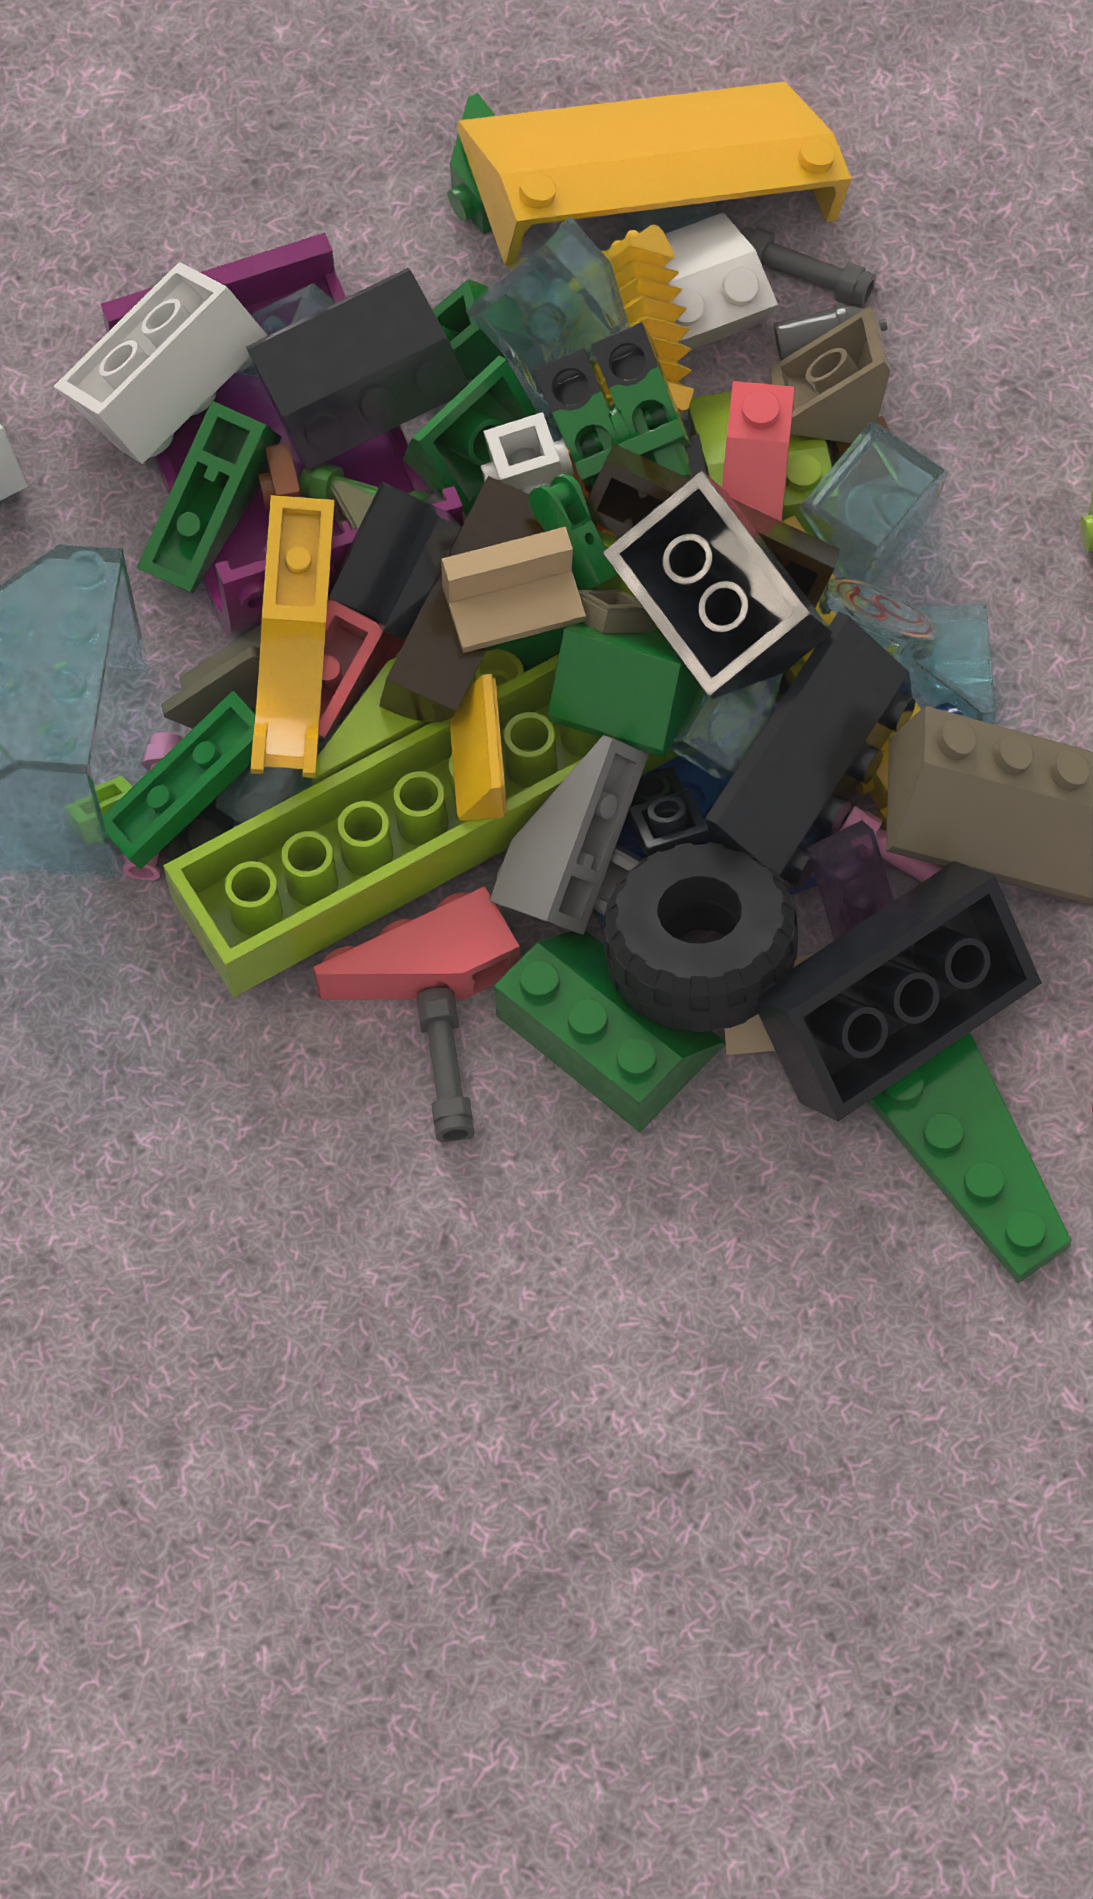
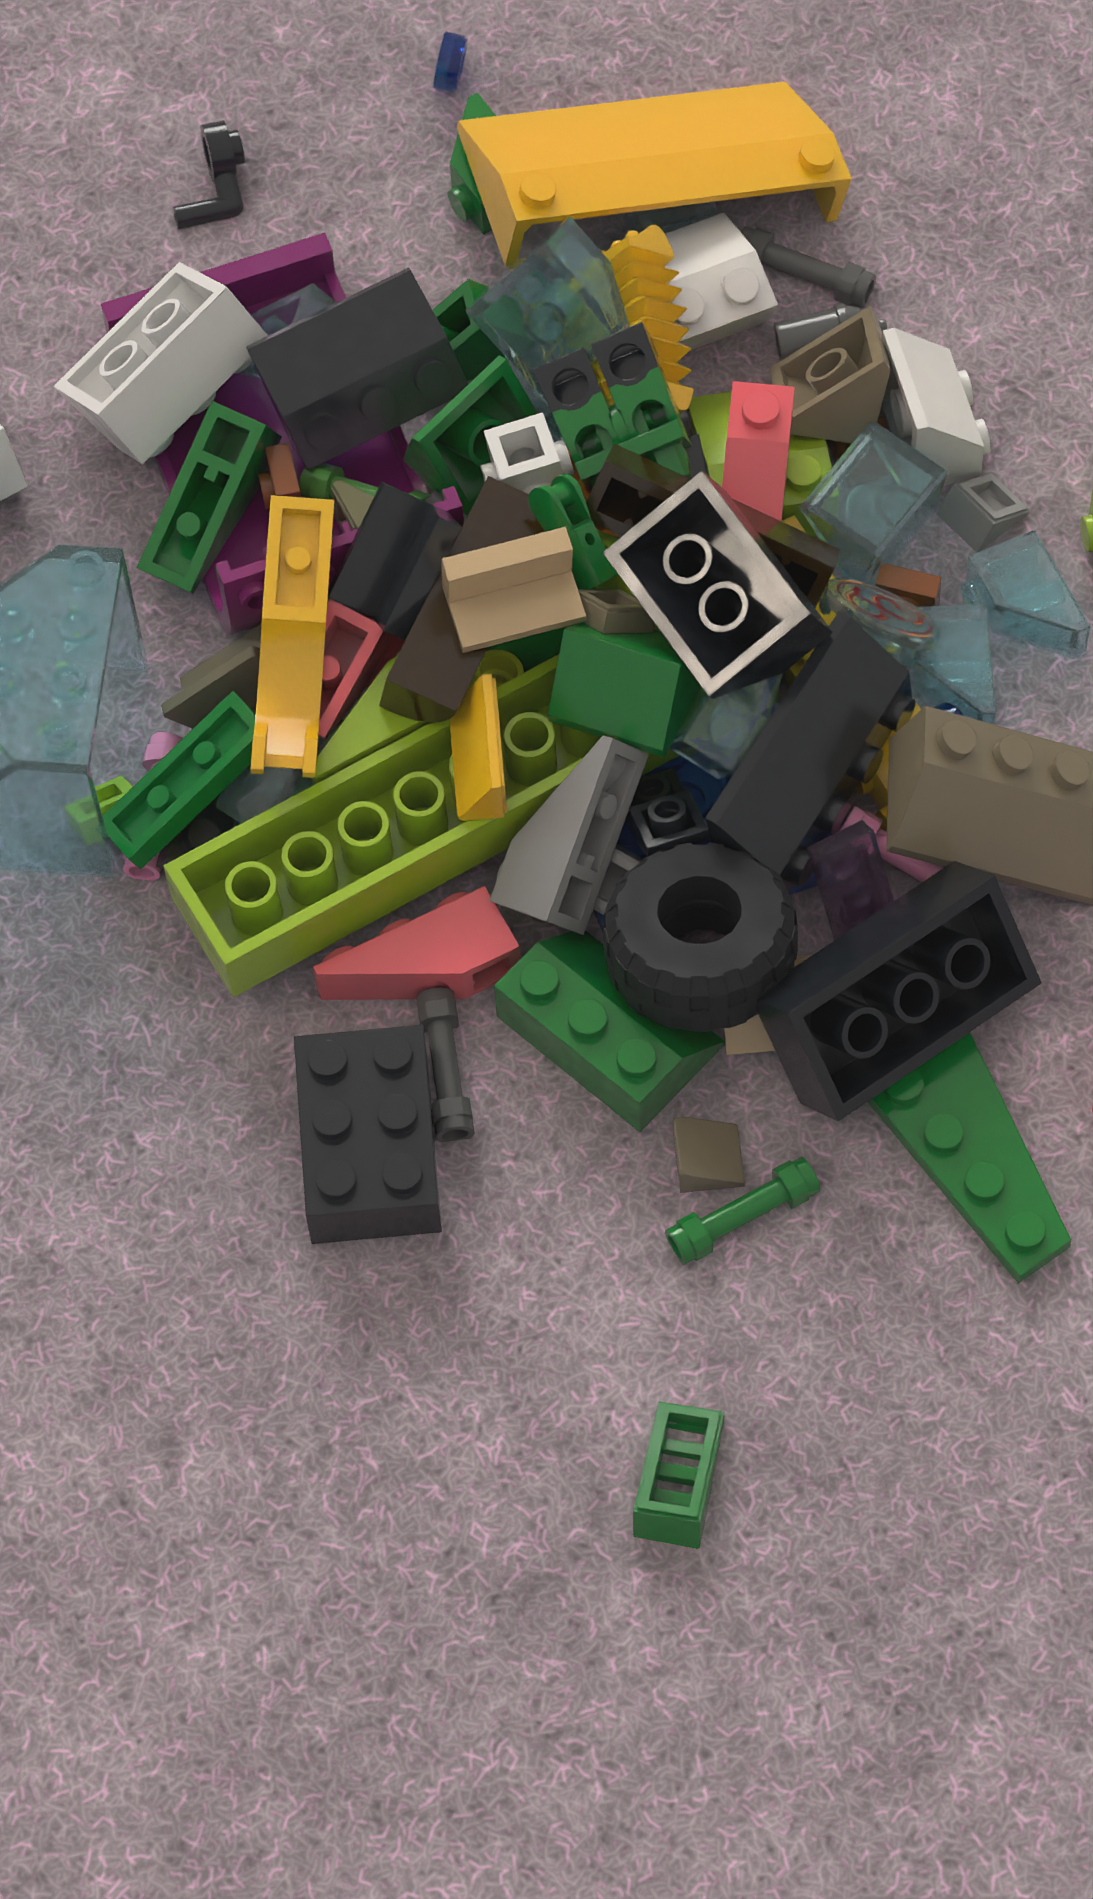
(222, 153): none -> black plate
(367, 1134): none -> black brick
(450, 61): none -> clear blue tile
(669, 1514): none -> green slope
(694, 1236): none -> green bar
(707, 1154): none -> dark tan slope
(911, 585): none -> dark orange plate
(930, 405): none -> white slope
(981, 510): none -> light grey slope
(1026, 596): none -> clear light blue slope

